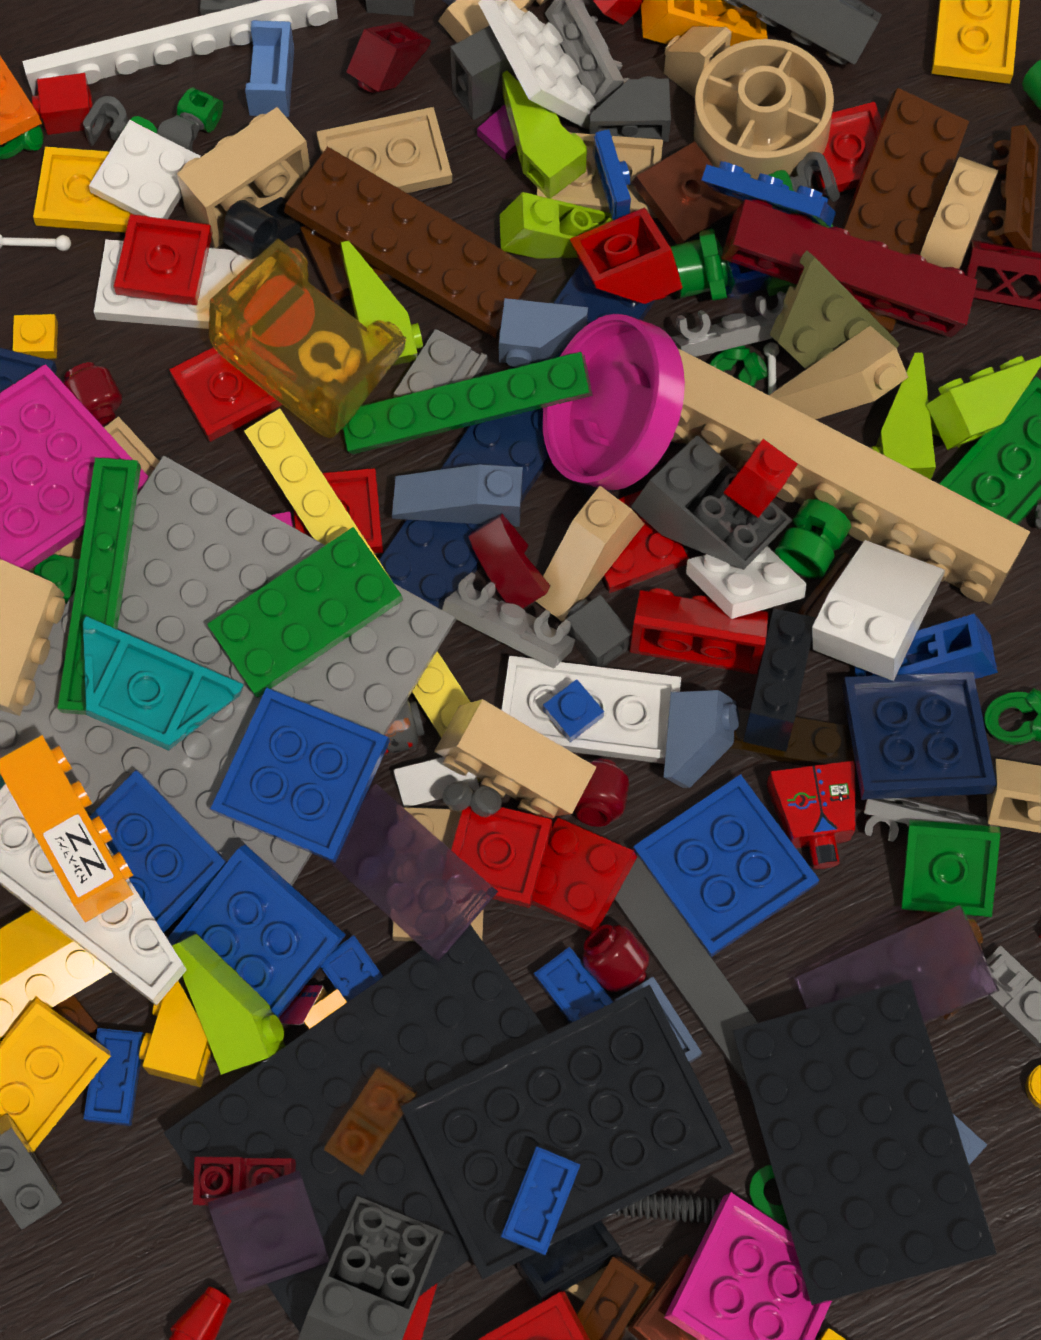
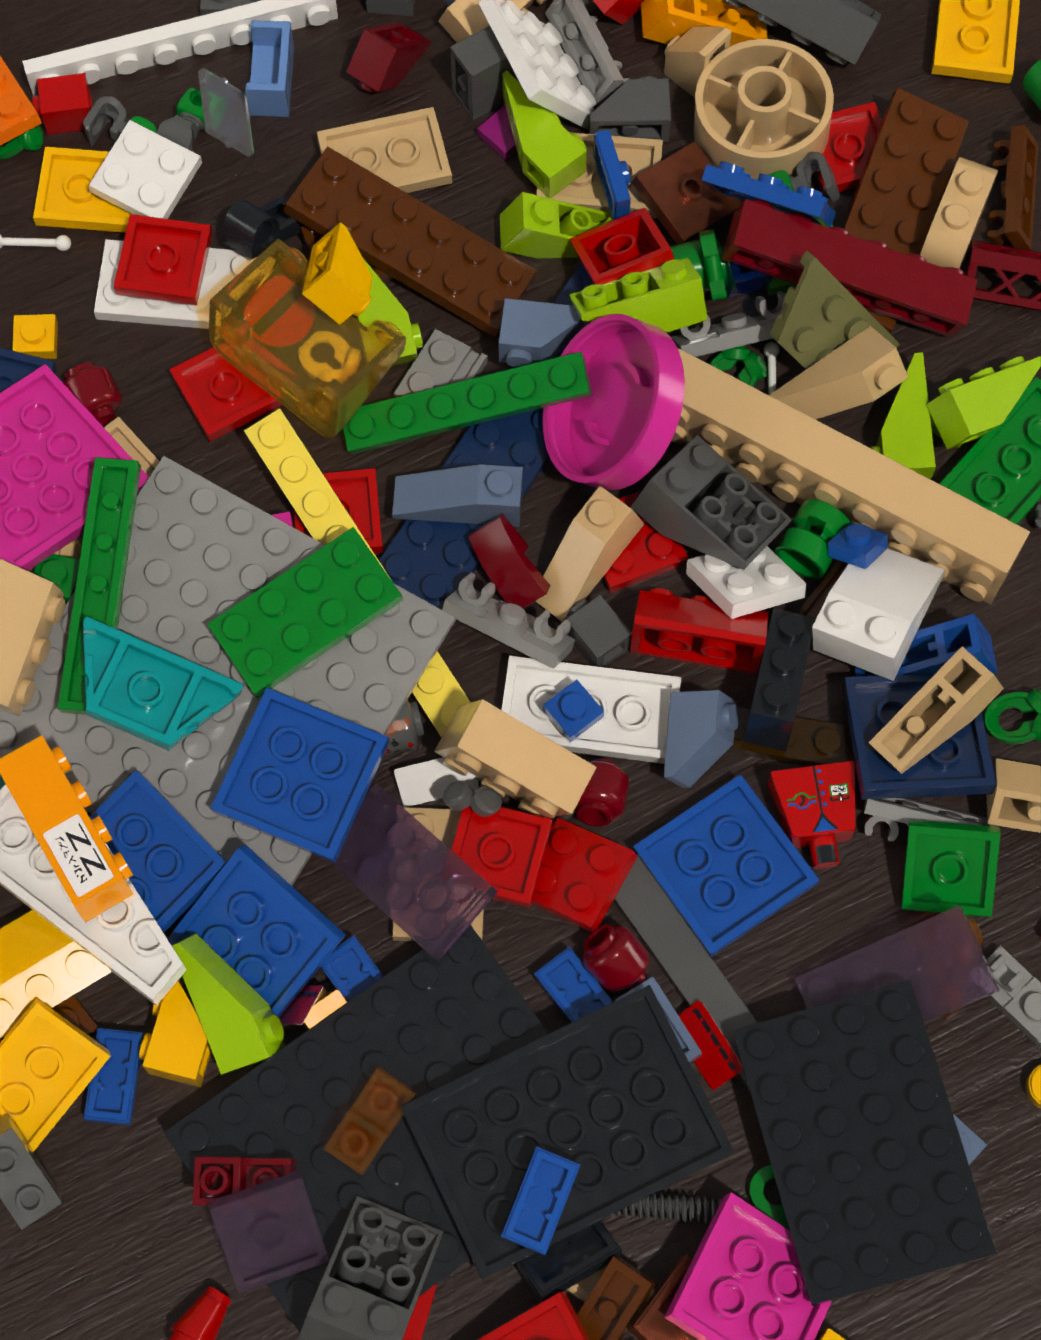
(225, 112): none -> clear piece
(253, 166): tan brick -> none
(338, 276): none -> yellow slope
(661, 296): none -> lime slope
(718, 1058): none -> red sticker
(760, 478): red brick -> none
(858, 545): none -> blue plate
(937, 711): none -> tan slope

